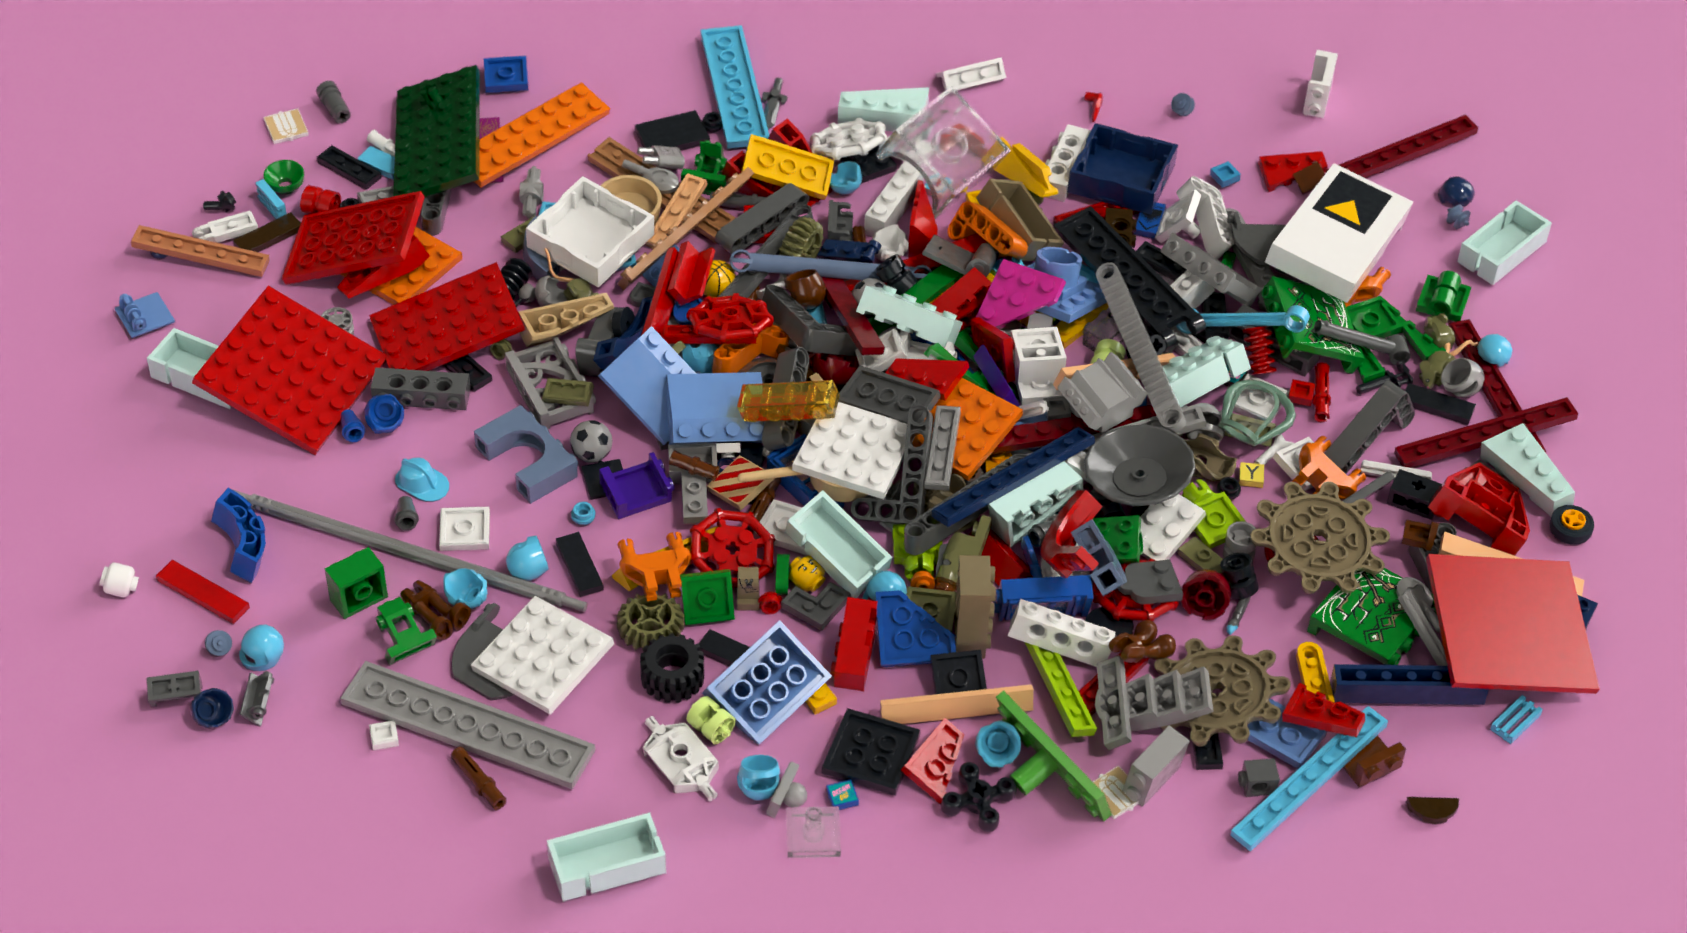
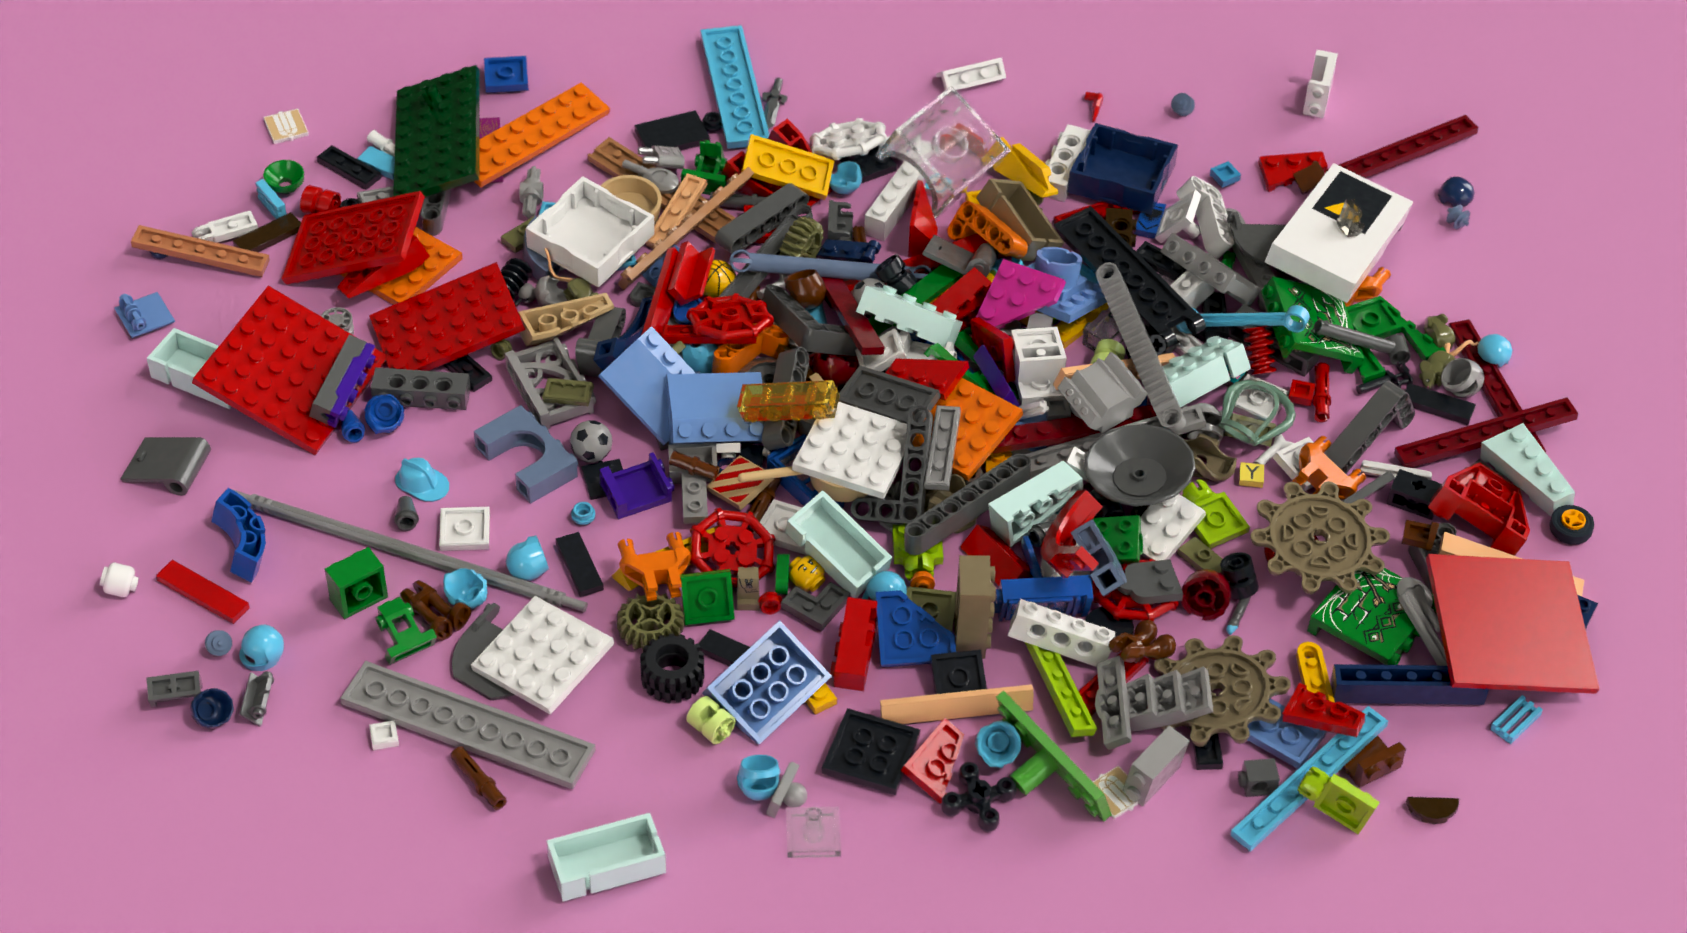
(169, 461): none -> dark grey door
(225, 201): black plate -> none
(332, 99): dark grey axle -> none
(342, 381): none -> piece
(621, 320): black piece -> none
(687, 772): white plate -> none
(842, 795): tile -> none
(888, 106): light aqua wedge -> none
(892, 241): white hair -> none
(960, 545): olive plate -> none
(1012, 476): dark blue tile -> none
(1230, 487): black plate -> none
(1239, 539): light grey wheel -> none
(1338, 798): none -> lime plate
(1350, 219): none -> clear smoke tile
(1444, 296): green plate -> none
(1504, 242): light aqua piece -> none

